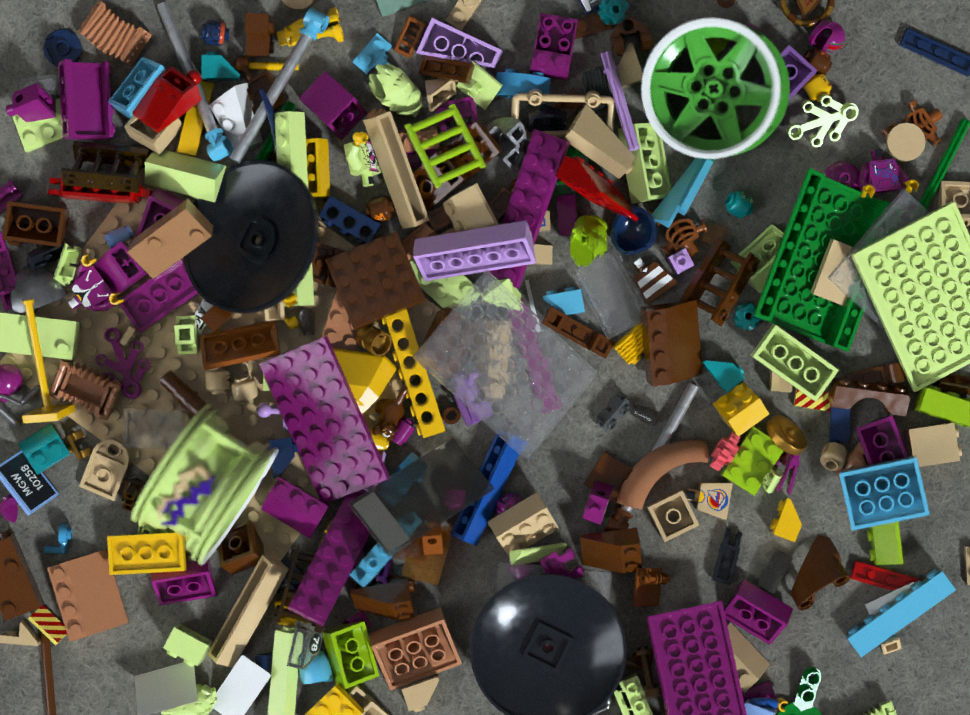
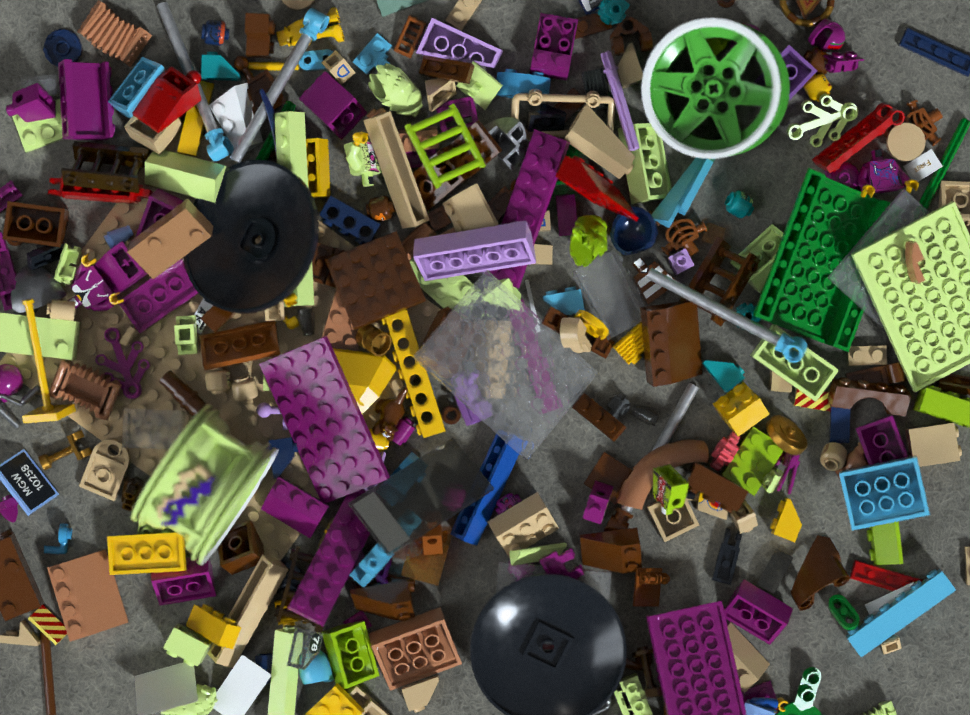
(44, 449): teal brick -> none
(61, 310): none -> tan brick
(213, 625): none -> yellow brick
(316, 59): none -> medium azure plate
(338, 67): none -> tan brick
(573, 335): none -> tan brick
(593, 324): none -> yellow tile
(599, 417): none -> reddish brown plate
(669, 488): none -> lime torso
(715, 488): none -> reddish brown brick
(745, 518): none -> tan slope
(783, 343): none -> flat silver piece
(822, 285): tan tile -> none
(842, 61): none -> magenta hinge
(843, 613): none -> green plate
(857, 137): none -> red hinge
(867, 355): none -> tan plate
(913, 256): none -> nougat slope
(923, 166): none -> white sticker

